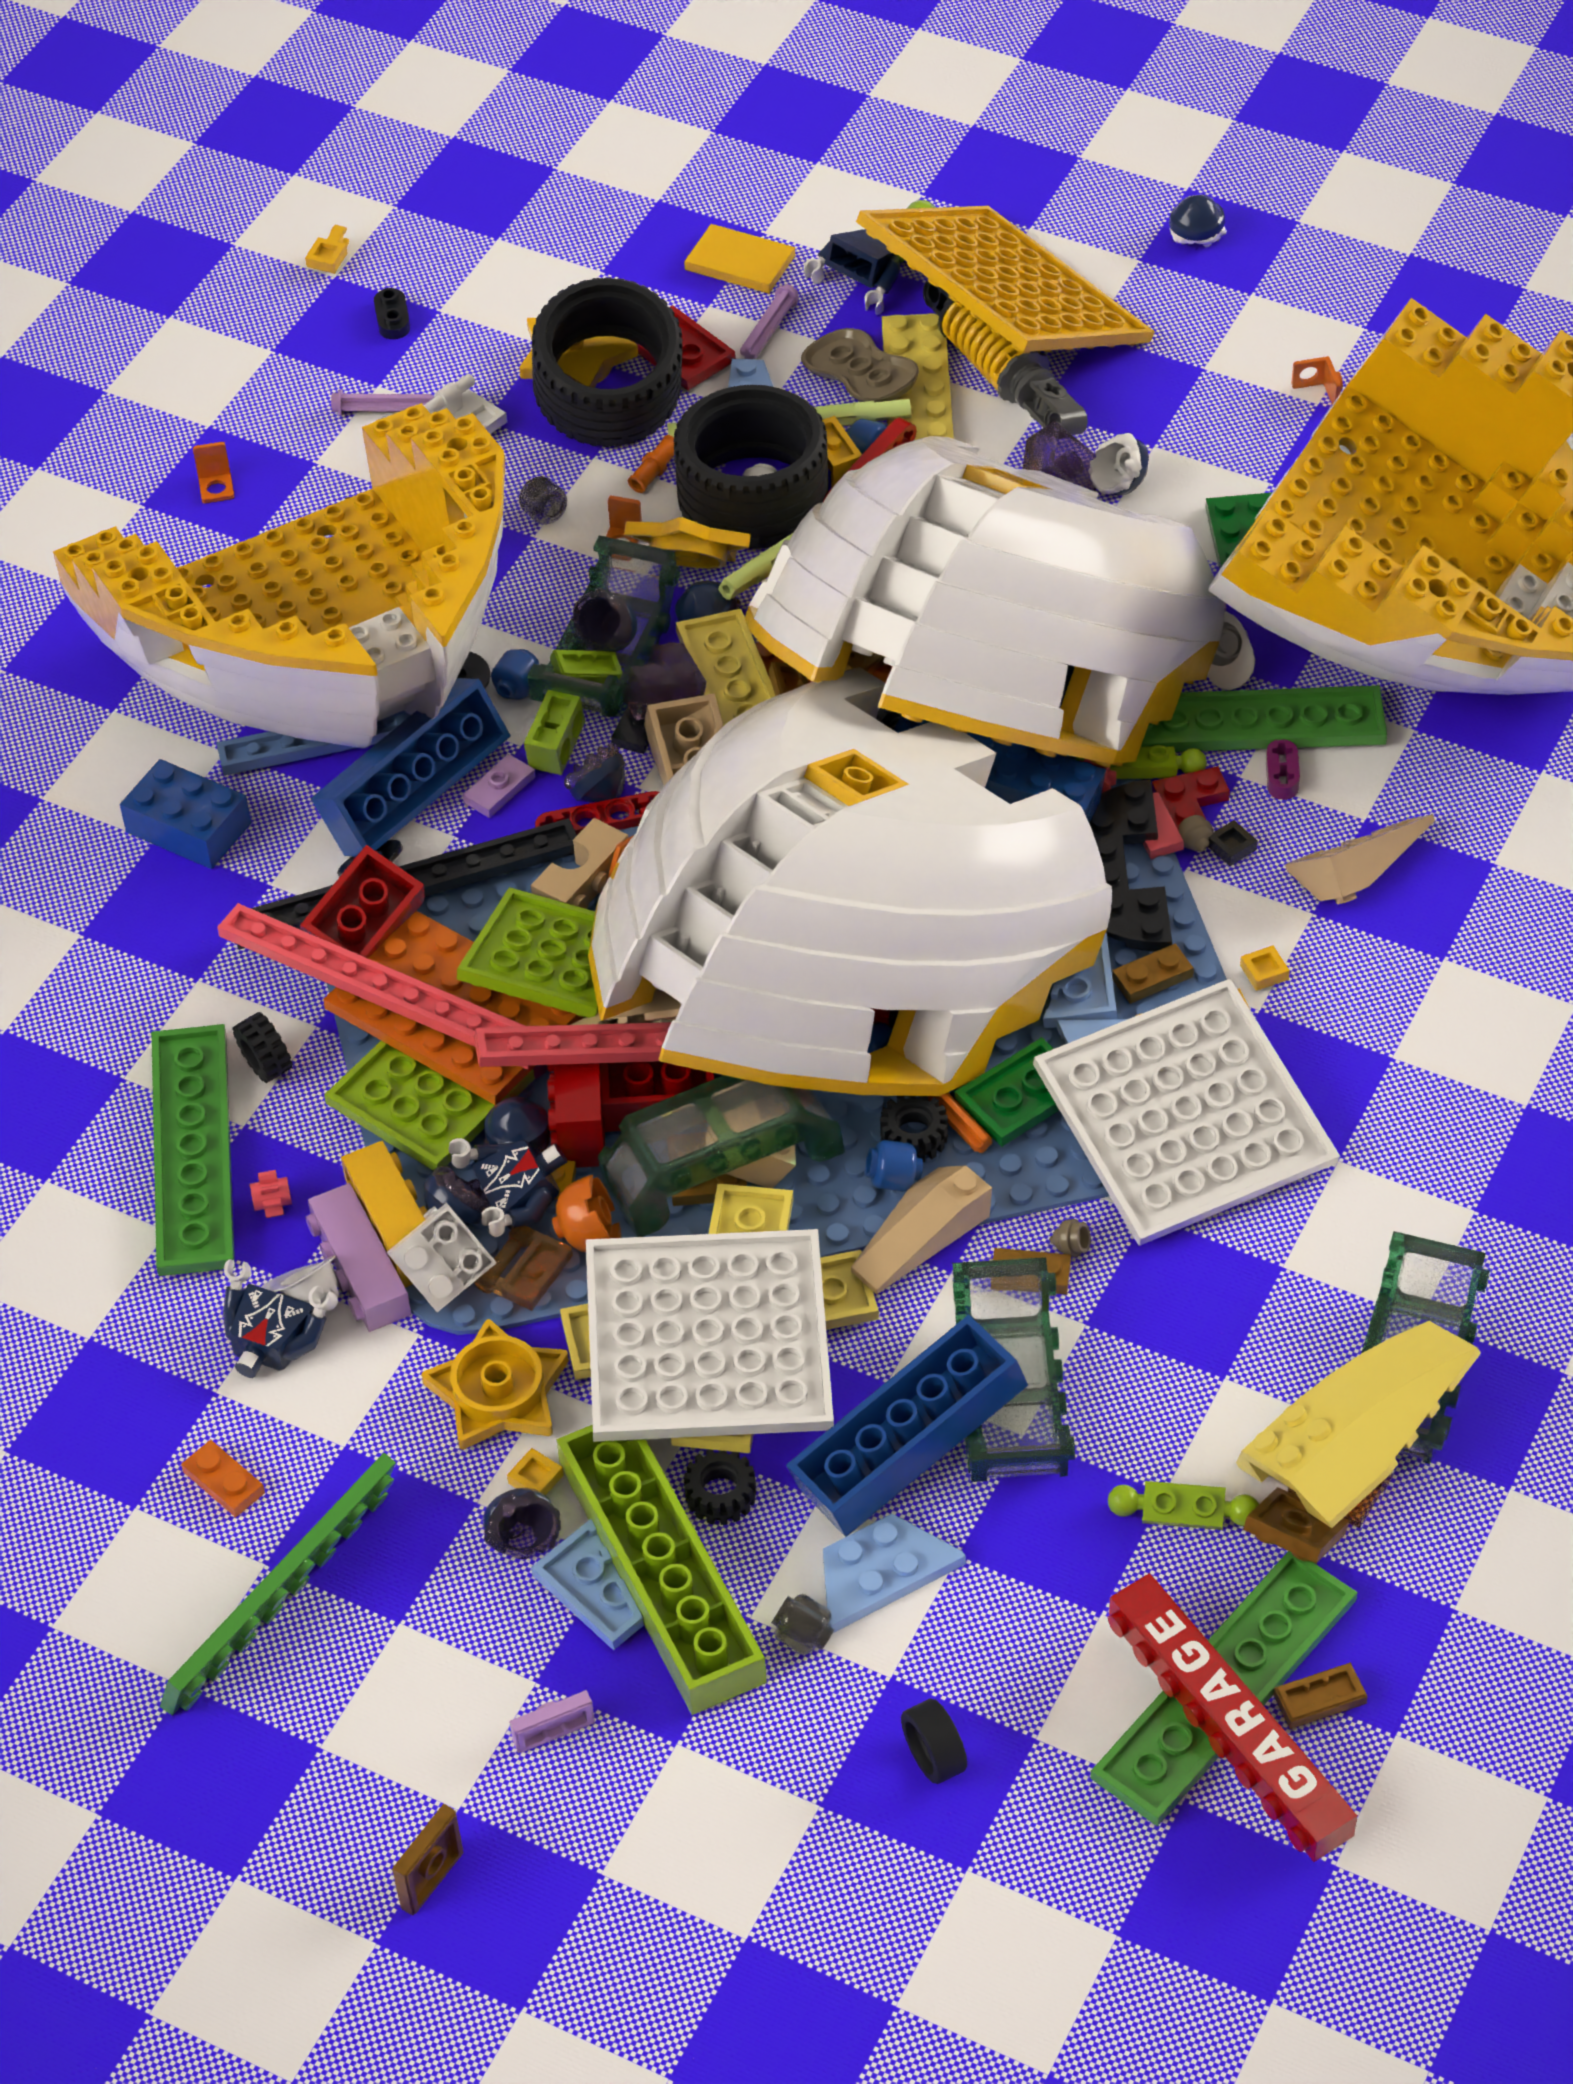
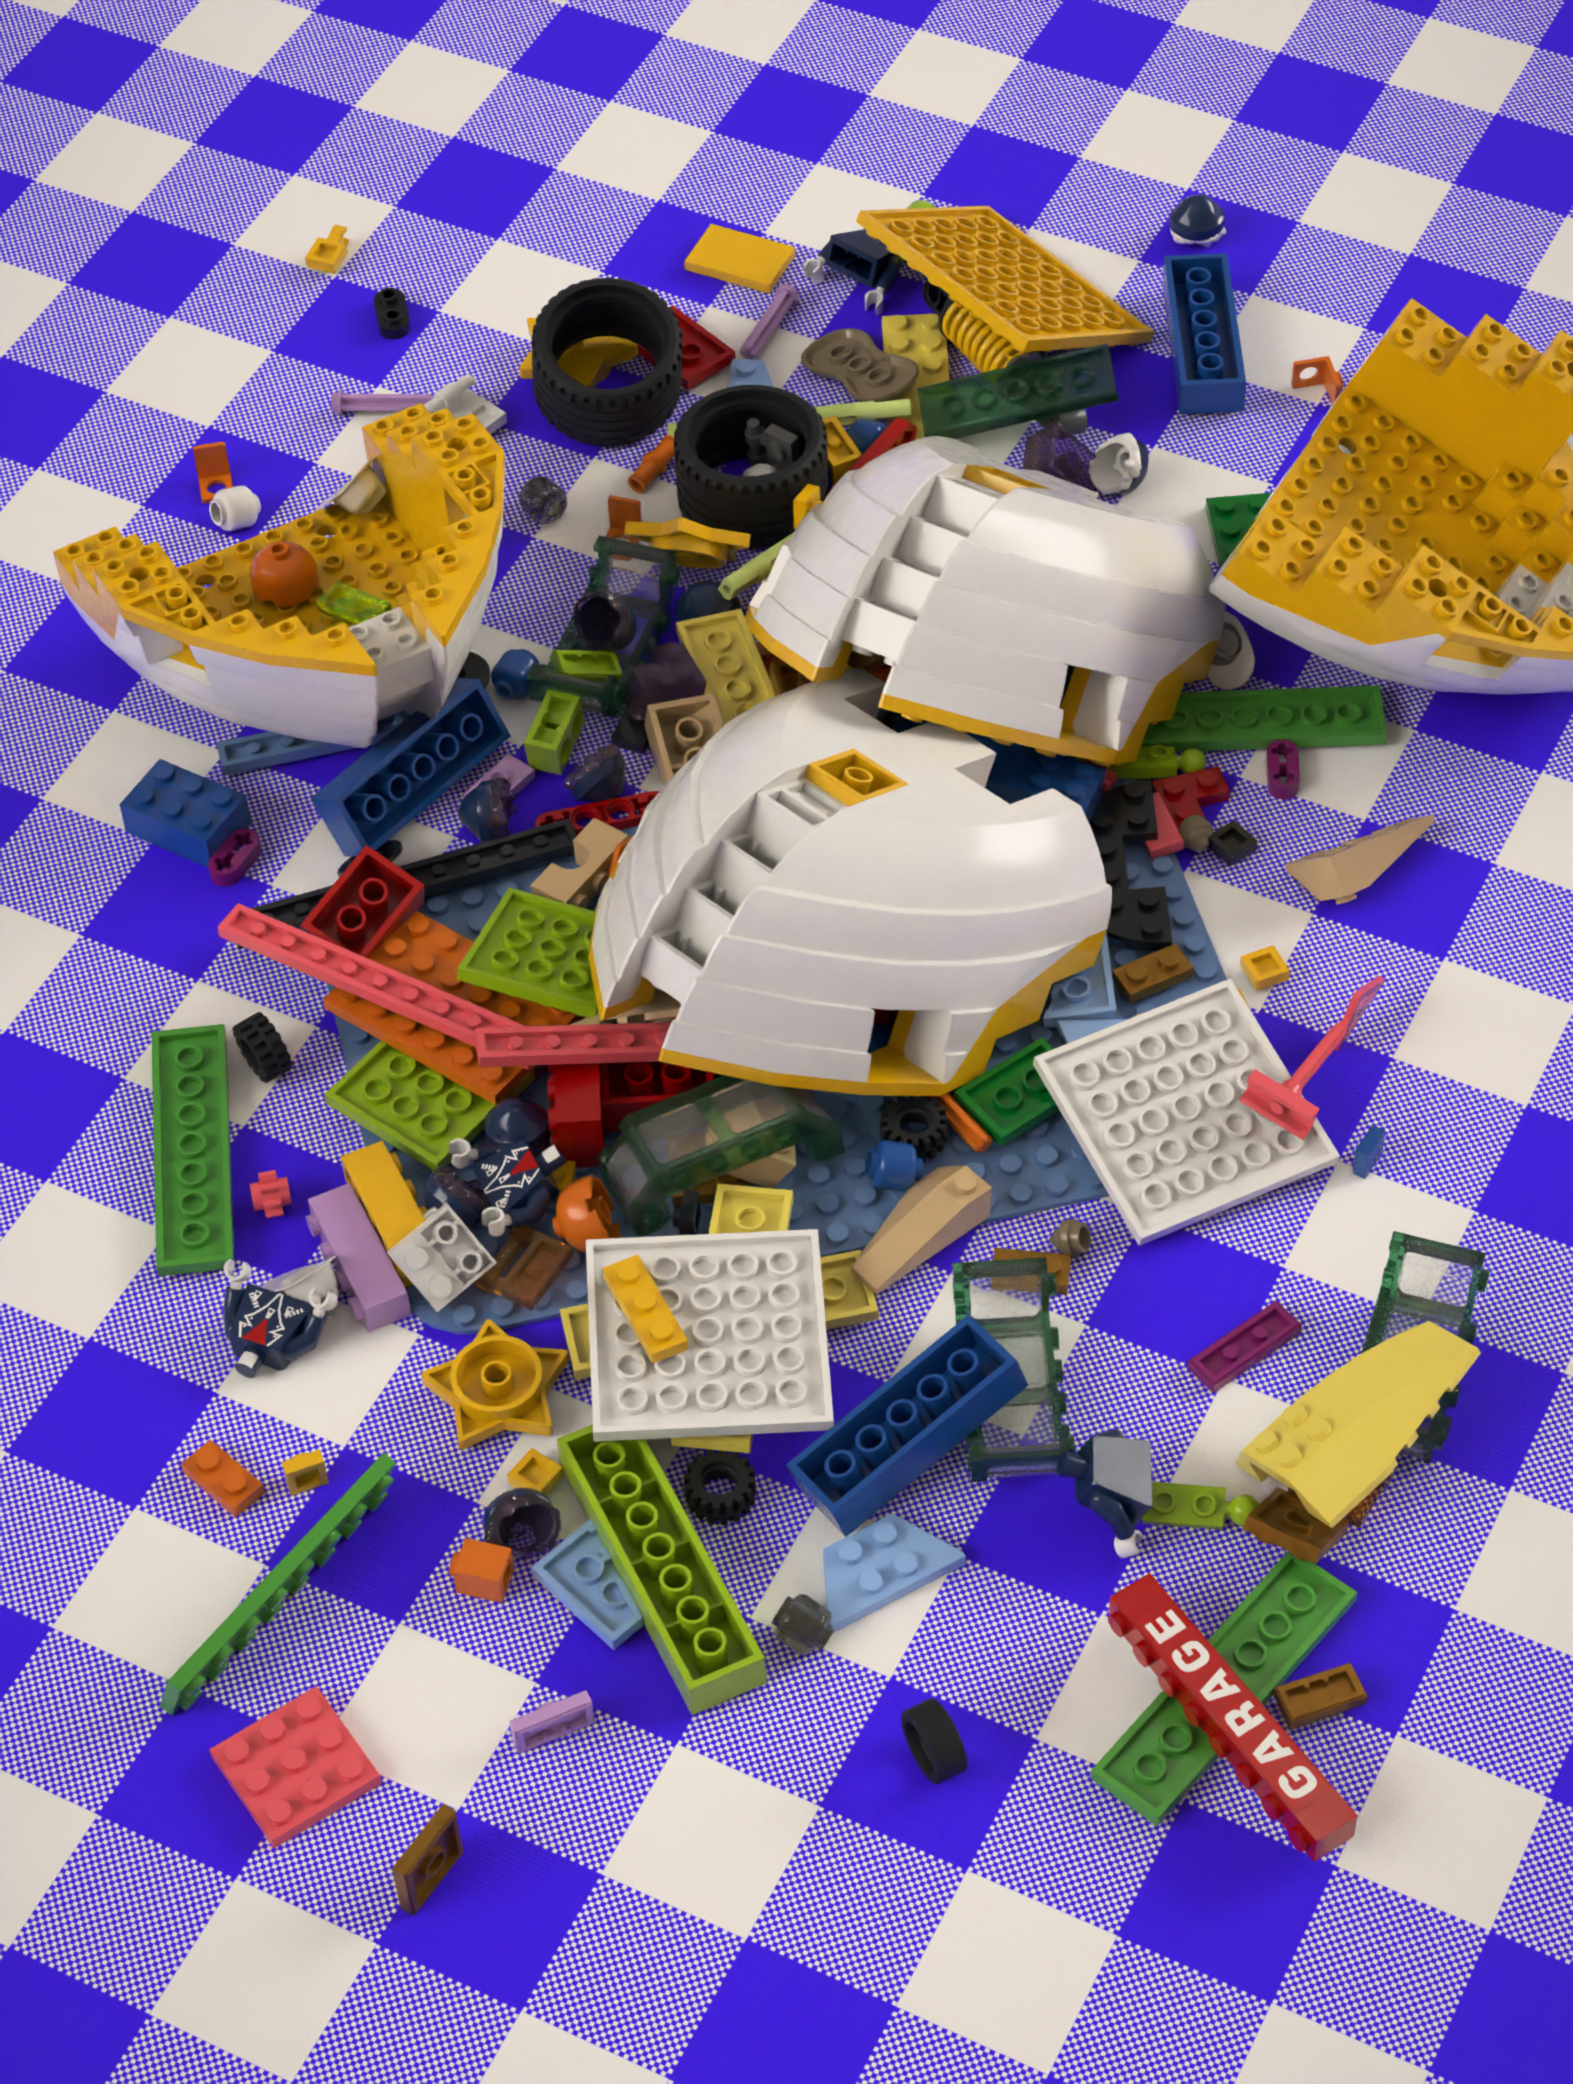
(230, 854): none -> magenta beam
(235, 508): none -> white head
(283, 574): none -> orange cylinder
(295, 1767): none -> coral plate
(305, 1472): none -> yellow plate
(350, 604): none -> clear neon green plate
(360, 493): none -> piece
(482, 1570): none -> orange brick
(488, 809): none -> hair
(645, 1308): none -> yellow plate
(688, 1214): none -> black plate
(780, 445): none -> dark grey plate
(805, 502): none -> yellow plate
(1018, 393): none -> clear green tile
(1114, 1482): none -> dark blue torso
(1203, 334): none -> blue brick
(1244, 1346): none -> magenta tile
(1283, 1101): none -> coral piece
(1368, 1151): none -> blue tile

